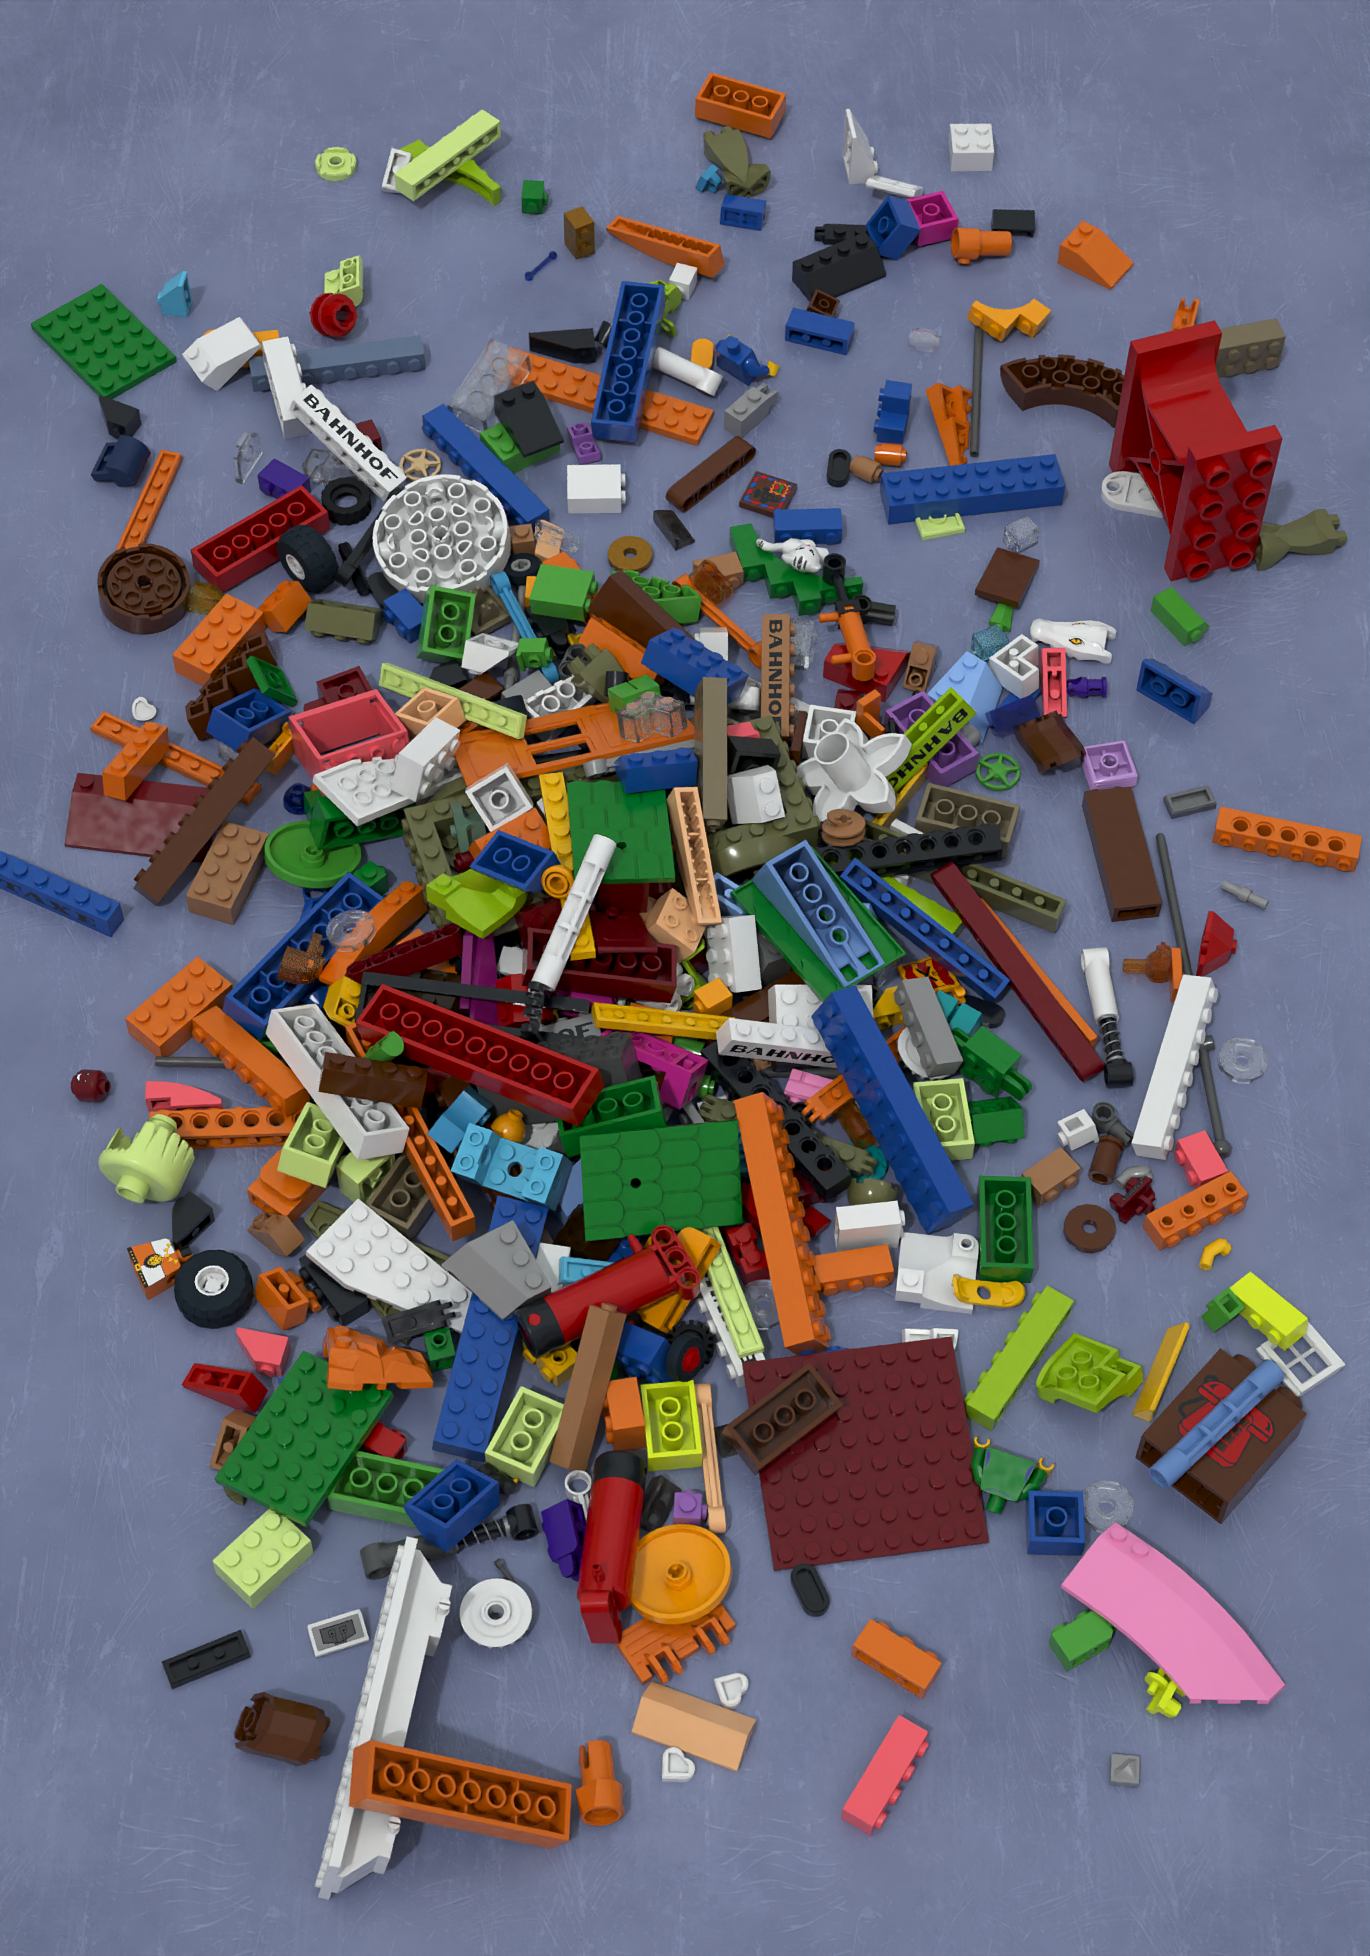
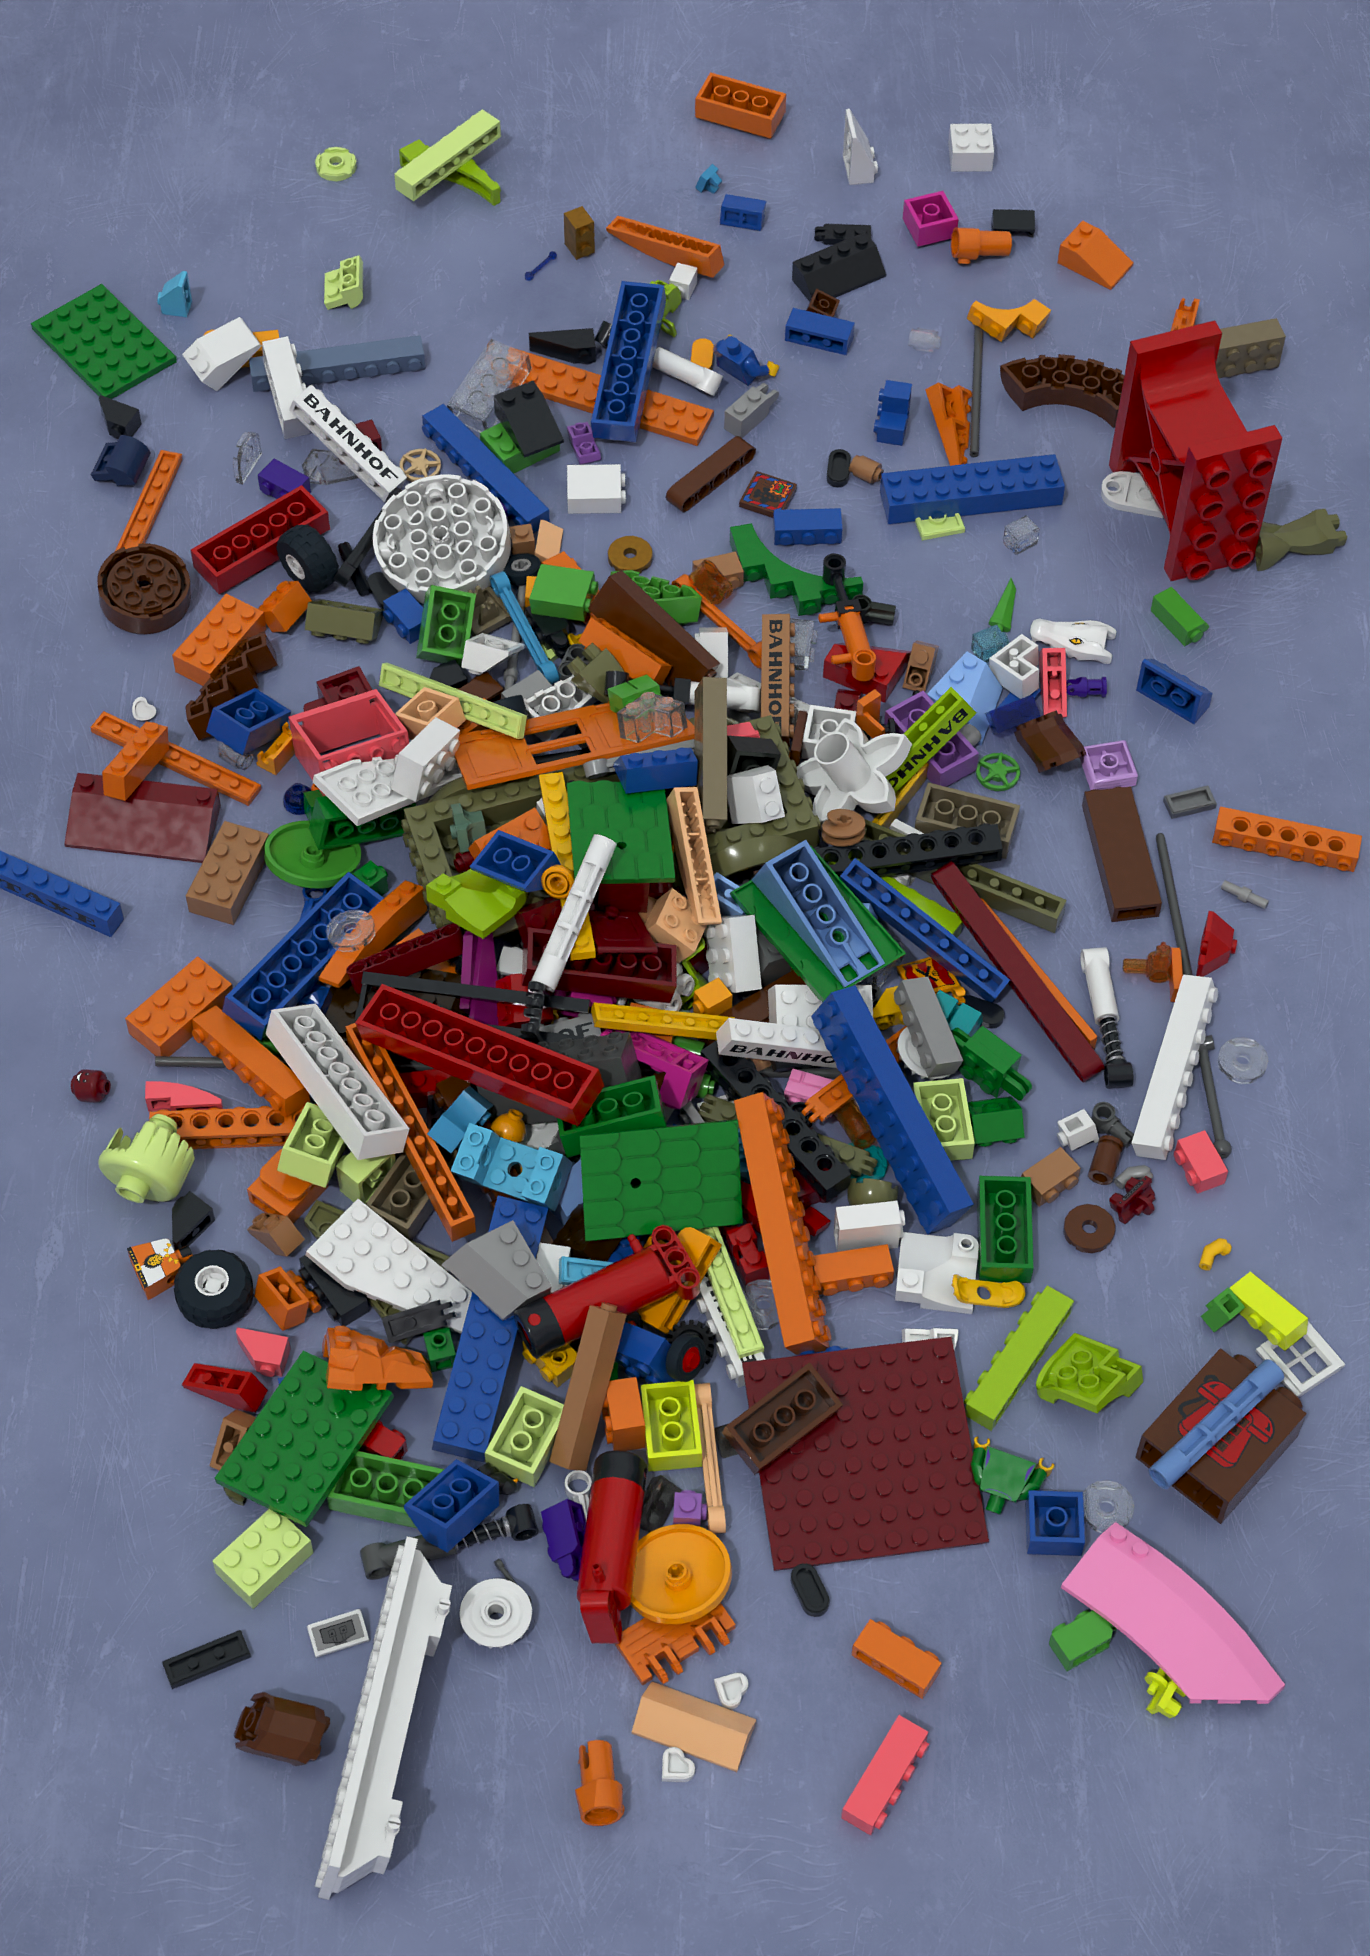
(203, 597): clear yellow brick -> none
(204, 821): reddish brown brick -> none
(271, 681): green tile -> none
(301, 966): clear orange brick -> none
(333, 314): red piece -> none
(343, 1001): yellow slope -> none
(344, 487): black tyre -> none
(373, 1080): reddish brown brick -> none
(386, 1048): bright green brick -> none
(396, 161): white slope -> none
(460, 1794): orange brick -> none
(499, 797): white brick -> none
(533, 197): green brick -> none
(533, 653): bright green brick -> none
(556, 537): clear slope -> none
(672, 528): clear smoke slope -> none
(688, 661): blue brick -> none
(731, 155): olive hips -> none
(798, 553): white animal -> none
(890, 454): orange brick -> none
(893, 227): blue brick -> none
(894, 186): white piece -> none
(1007, 577): reddish brown tile -> none
(1124, 1770): light grey tile -> none
(1160, 1371): yellow slope -> none
(1195, 1211): orange brick -> none

